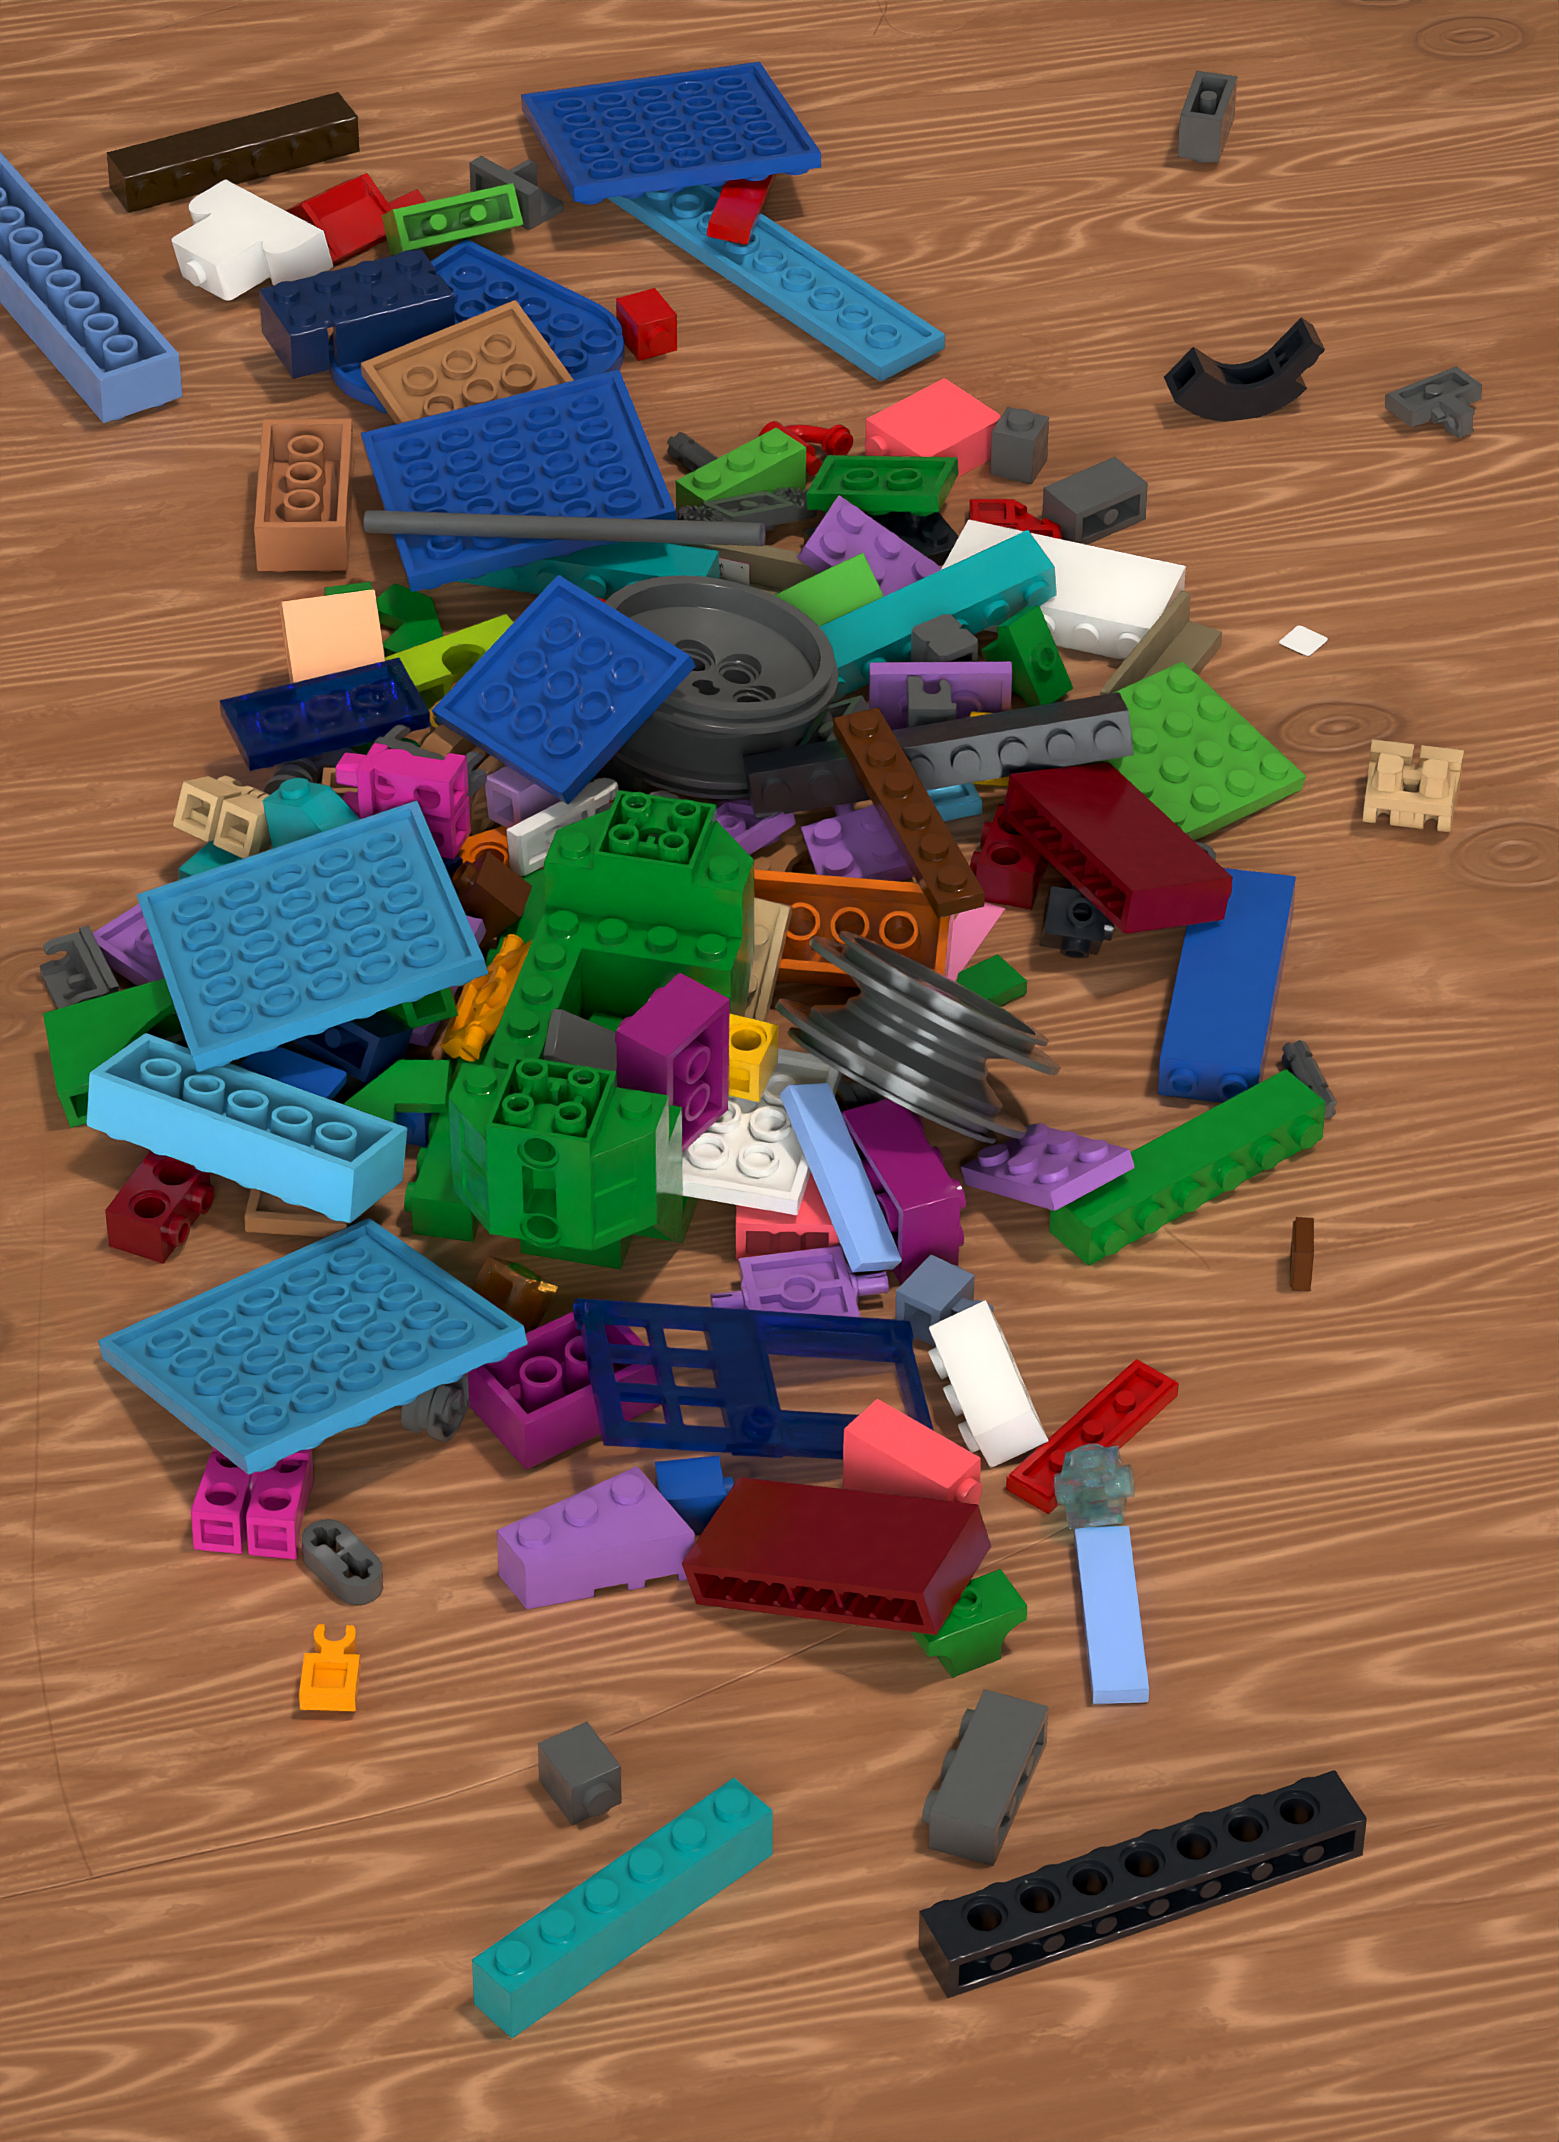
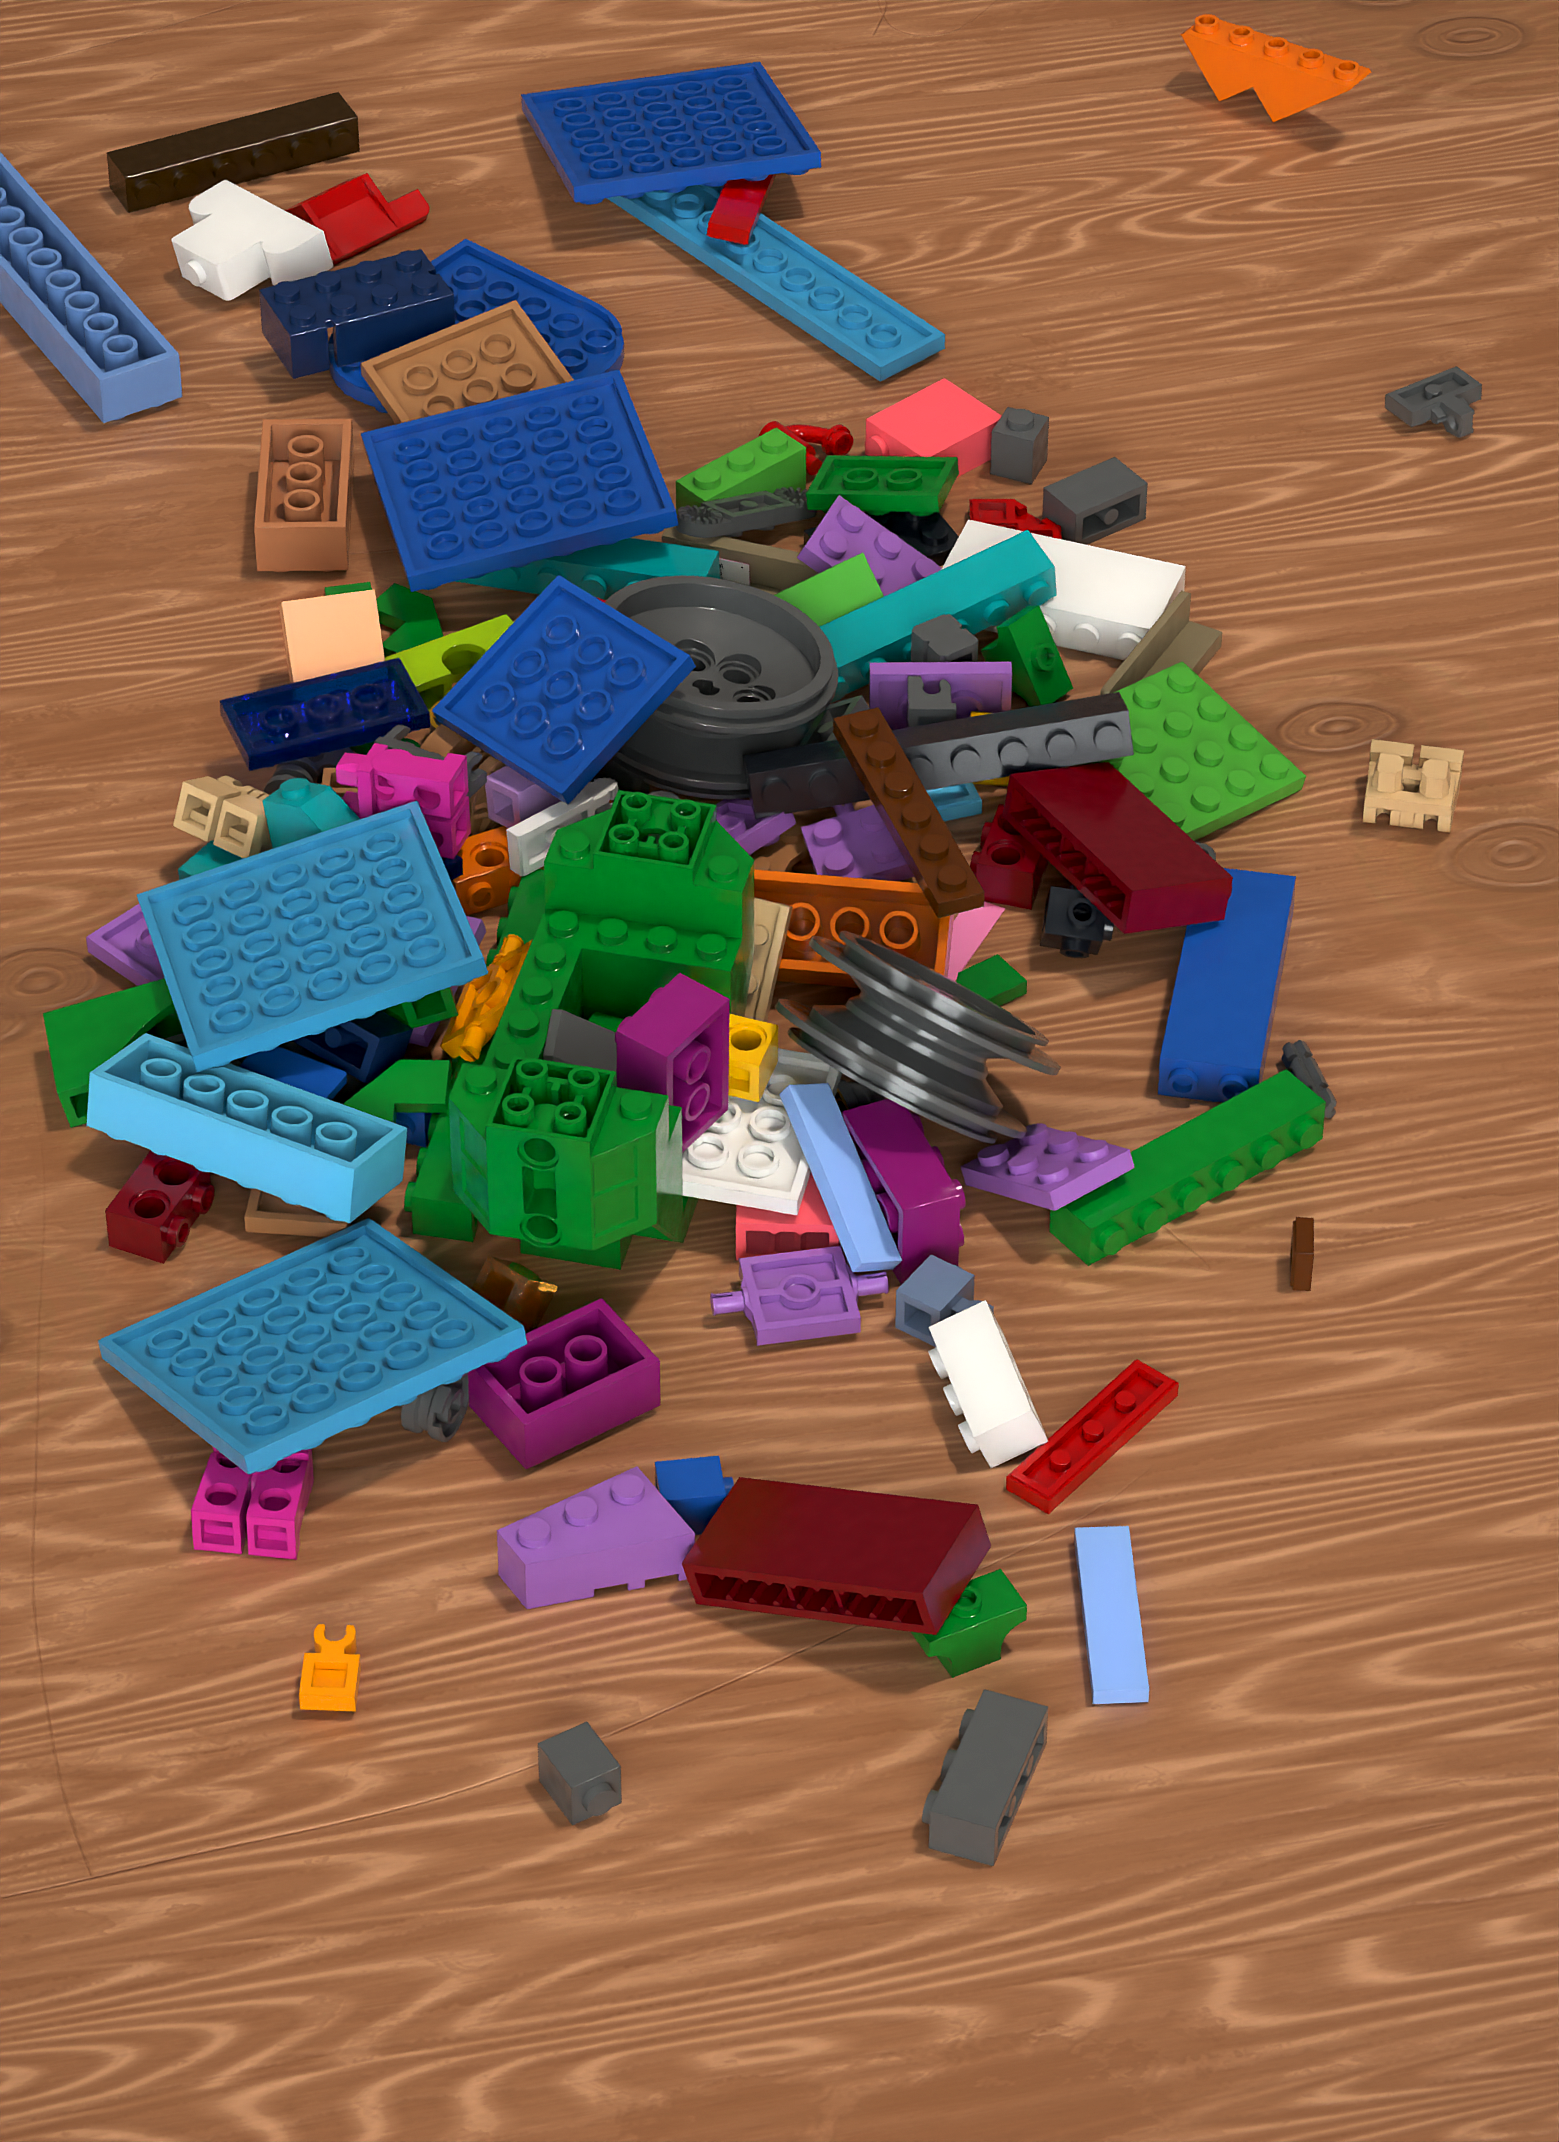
(80, 973): dark grey hinge -> none
(334, 1567): dark grey beam -> none
(452, 219): bright green brick -> none
(491, 893): reddish brown brick -> none
(534, 204): dark grey panel -> none
(565, 528): dark grey piece -> none
(622, 1907): teal brick -> none
(647, 324): red brick -> none
(689, 452): dark grey axle -> none
(742, 1373): clear blue door -> none
(904, 1458): coral brick -> none
(1094, 1486): clear light blue brick -> none
(1140, 1883): black brick -> none
(1207, 116): dark grey brick -> none
(1248, 388): black arch -> none
(1280, 72): none -> orange slope
(1303, 640): white sticker -> none

